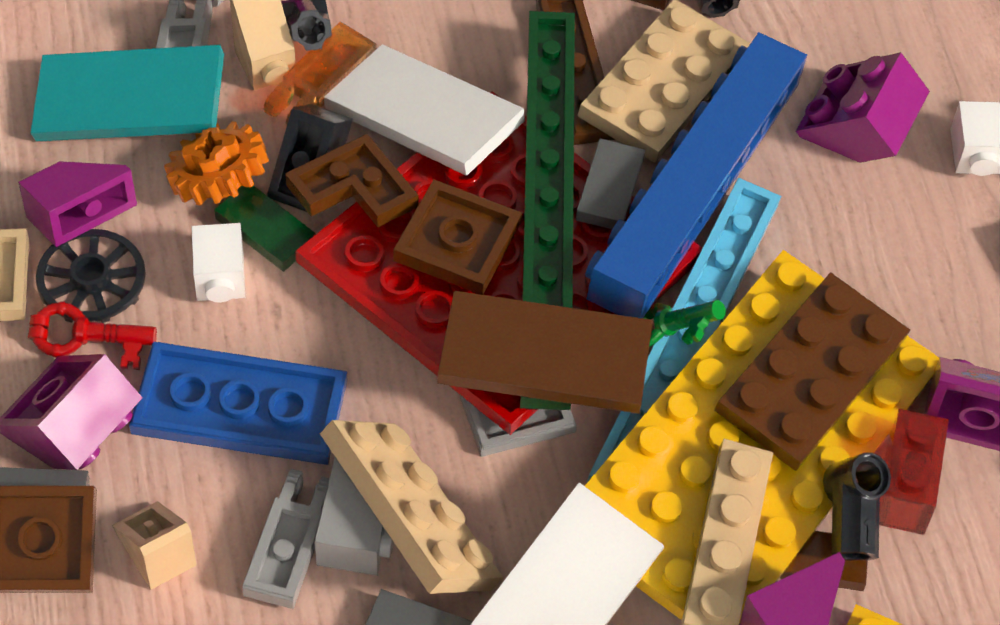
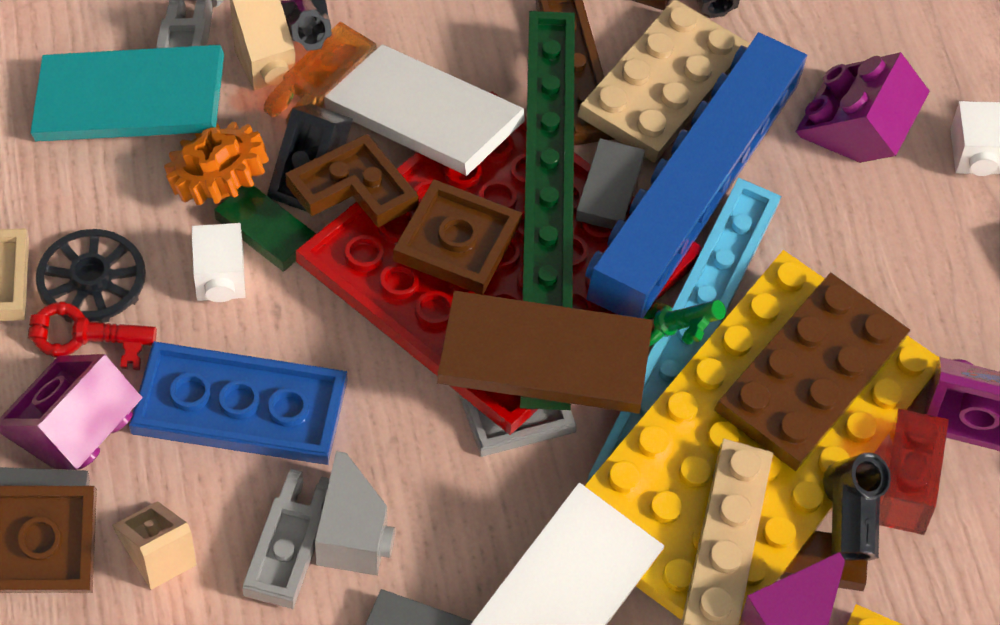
(76, 197): magenta slope -> none
(412, 506): tan plate -> none

